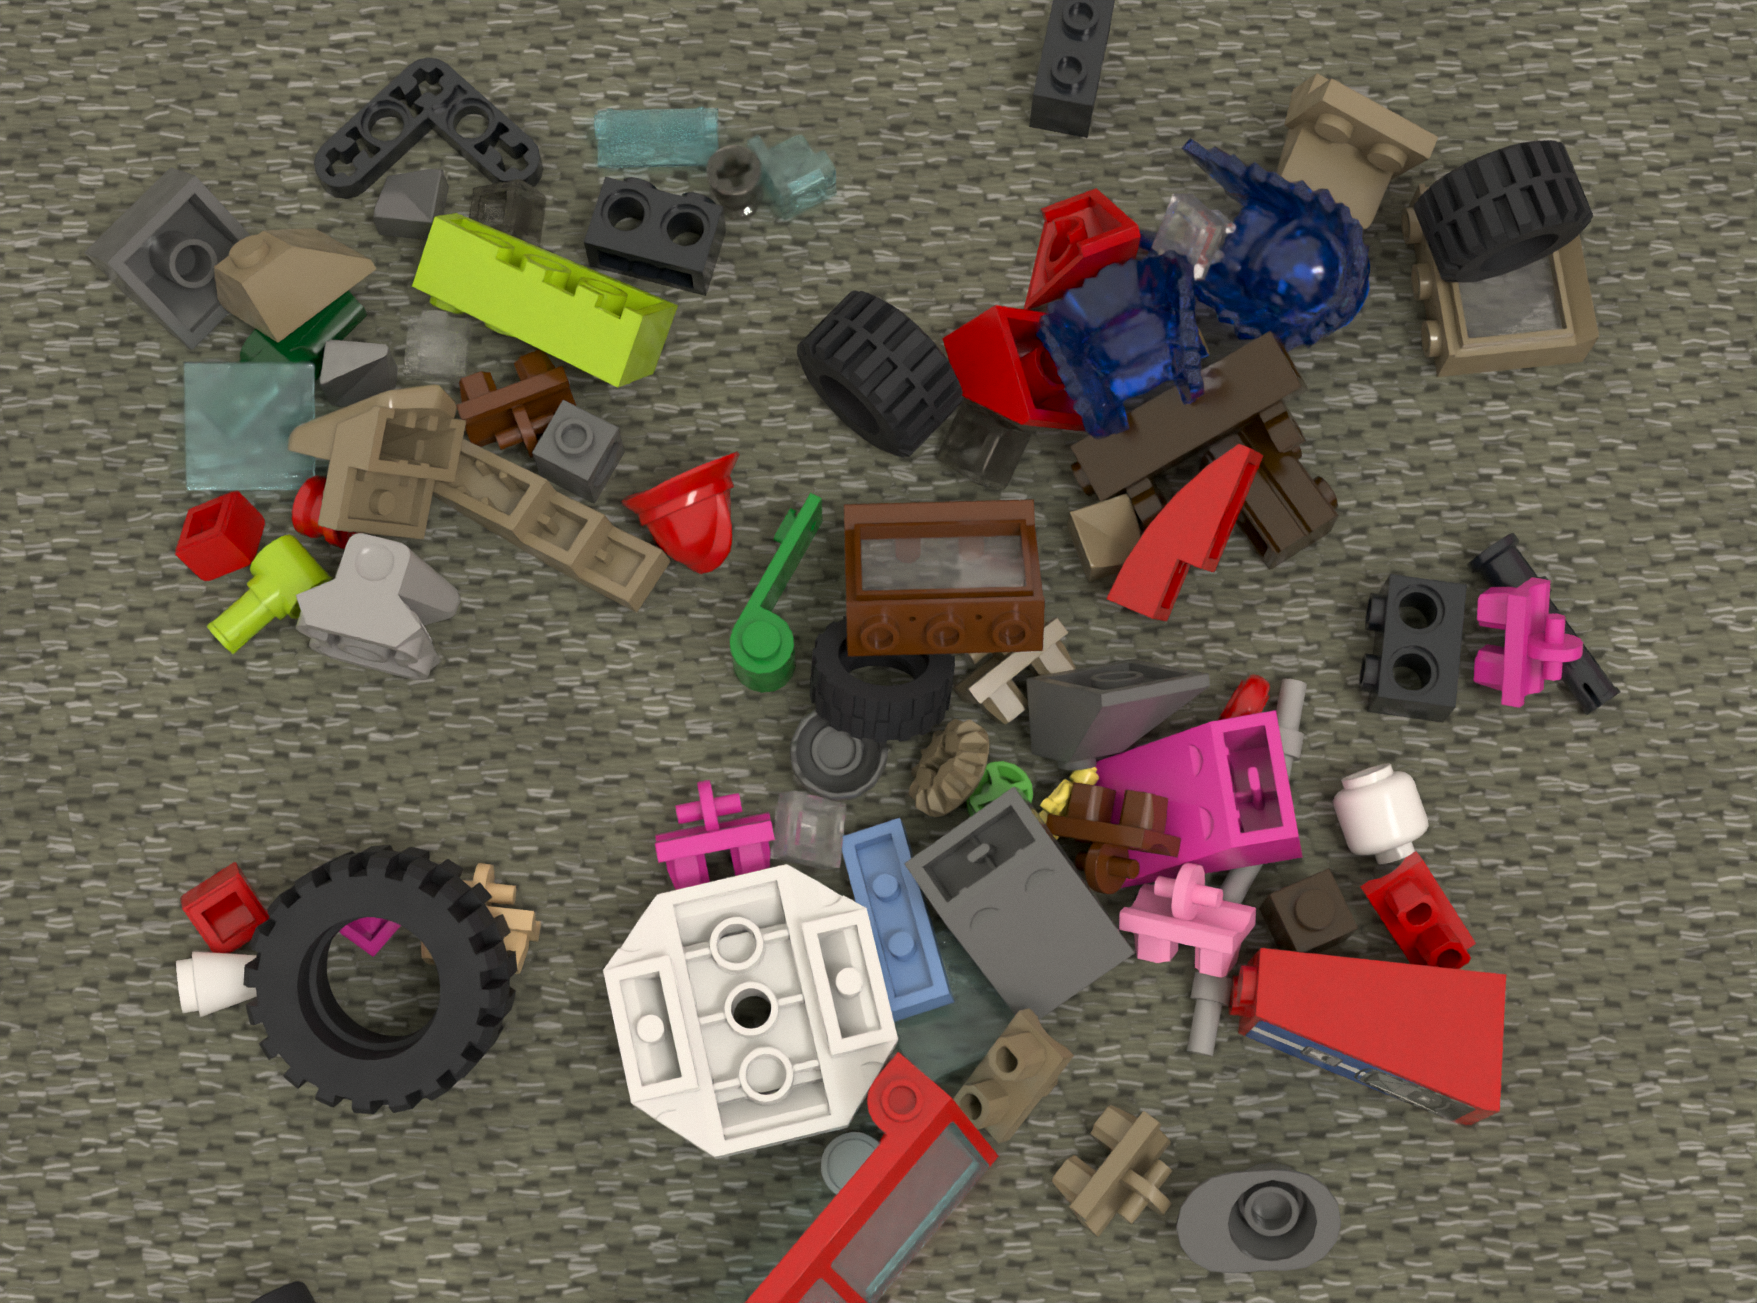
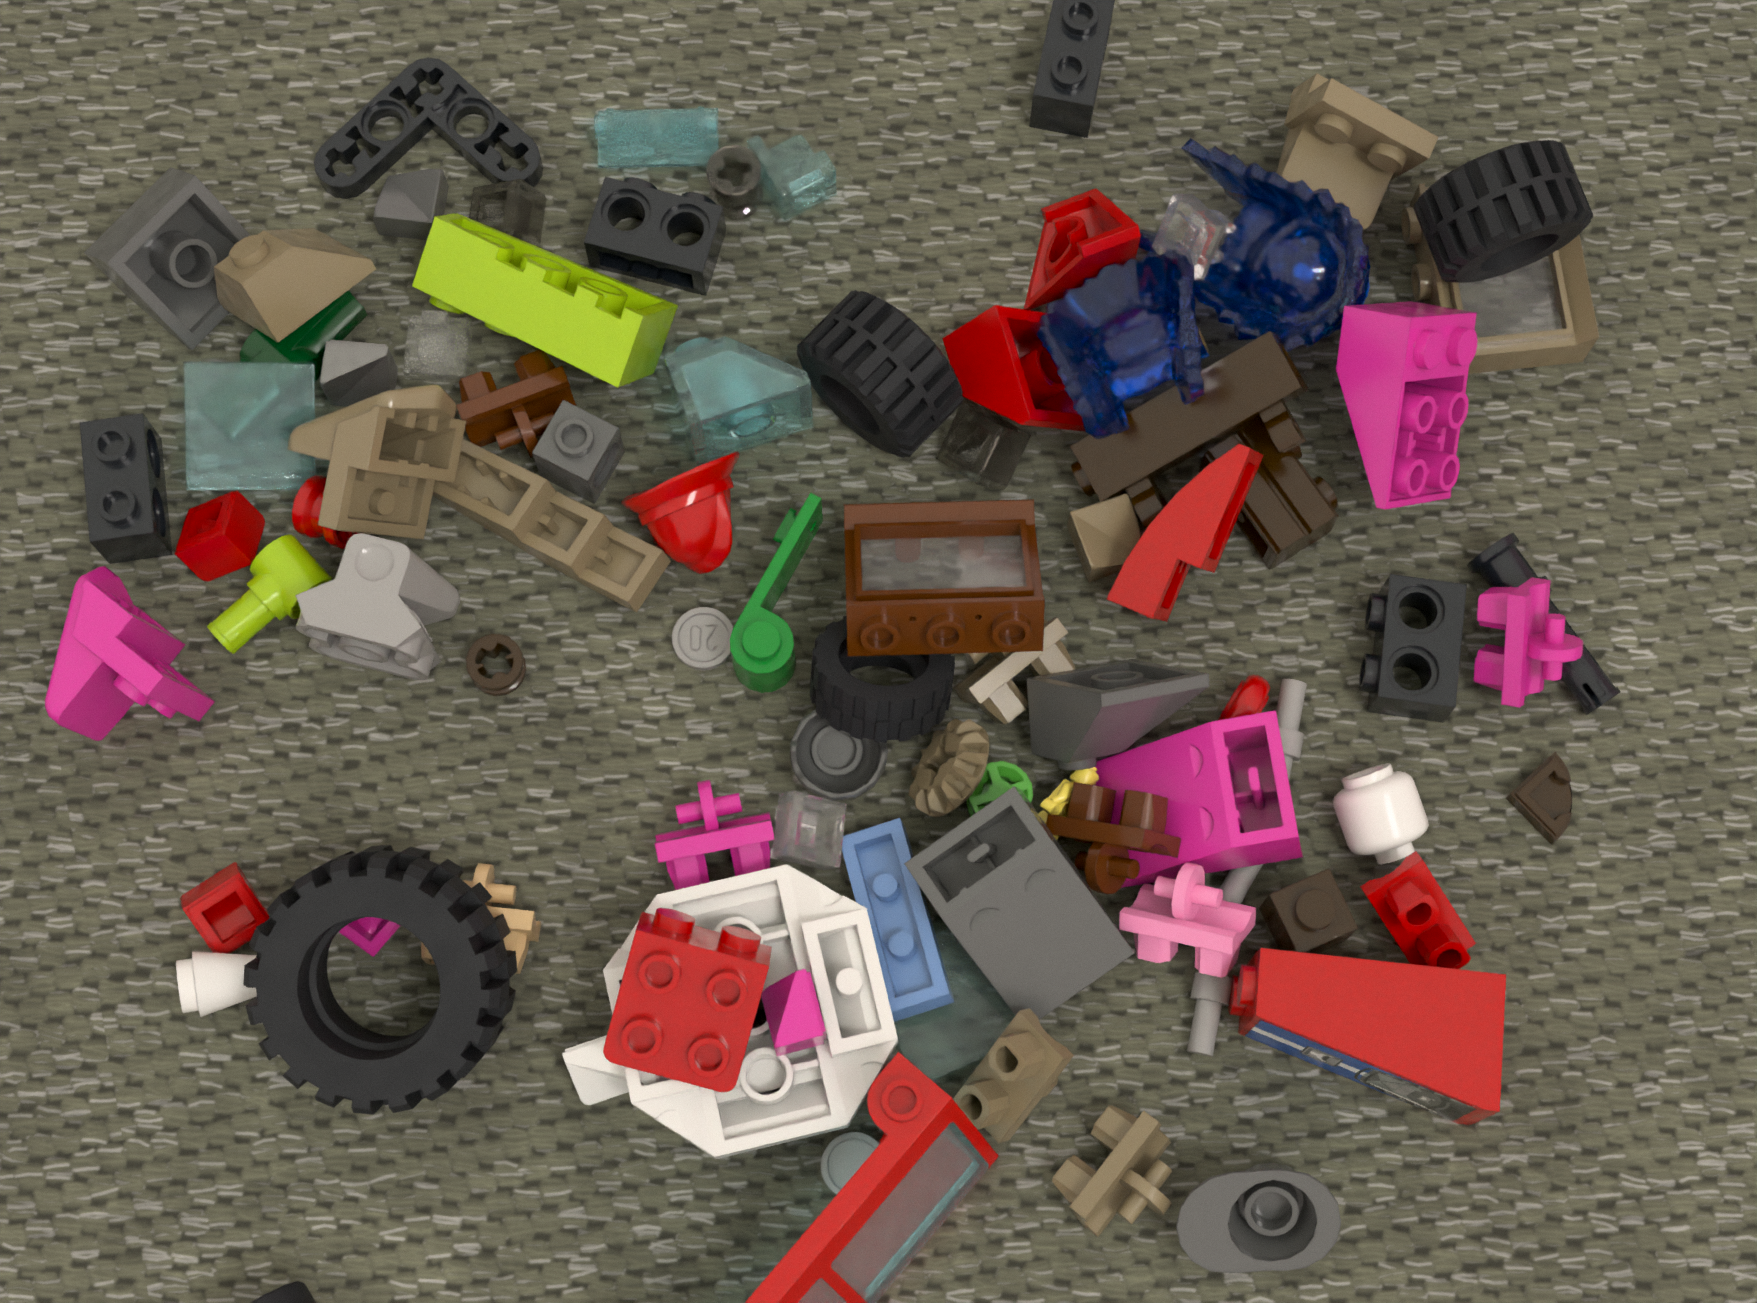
(115, 658): none -> dark pink piece
(125, 488): none -> black brick
(491, 646): none -> dark brown bush
(593, 1074): none -> white slope
(687, 1000): none -> red bracket
(702, 638): none -> light grey piece
(735, 397): none -> clear light blue slope
(793, 1013): none -> dark pink slope
(1406, 395): none -> dark pink slope
(1546, 798): none -> dark brown tile

